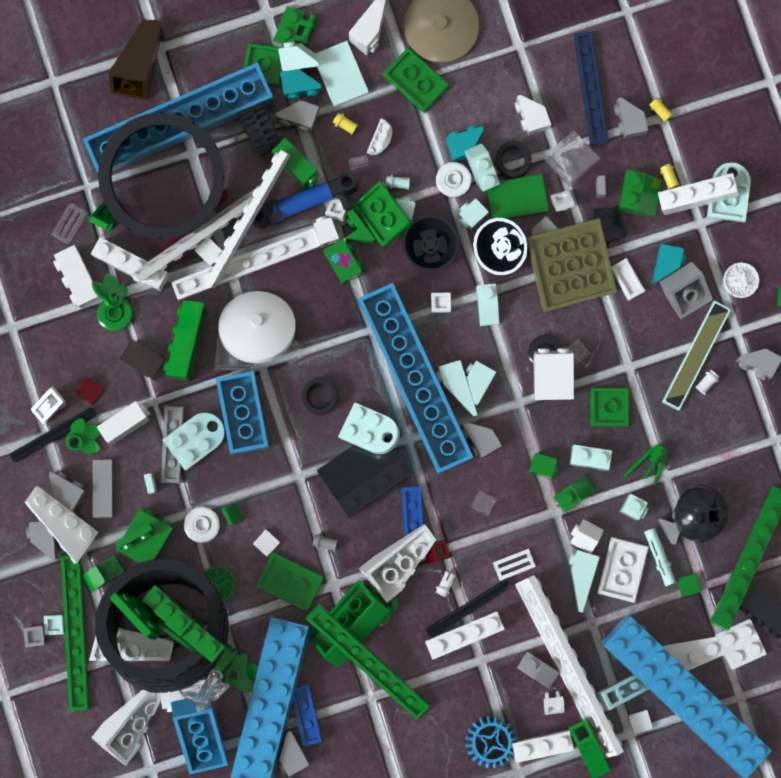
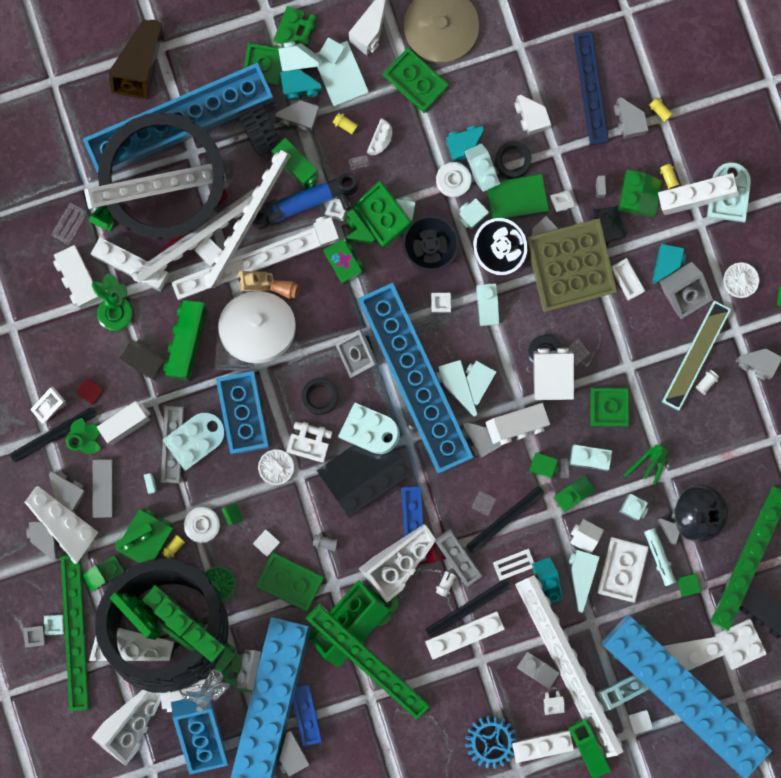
(149, 186): none -> white plate
(173, 547): none -> light yellow pin
(249, 668): none -> light grey plate
(255, 281): none -> tan hips
(276, 467): none -> white wheel
(288, 289): none -> nougat cone
(307, 447): none -> white plate
(331, 50): none -> light aqua tile
(356, 354): none -> light grey slope
(397, 182): light aqua pin -> none
(458, 558): none -> light grey tile
(505, 519): none -> black axle
(518, 424): none -> white brick
(548, 576): none -> teal slope
(564, 468): none -> clear tile
(571, 158): clear brick -> none

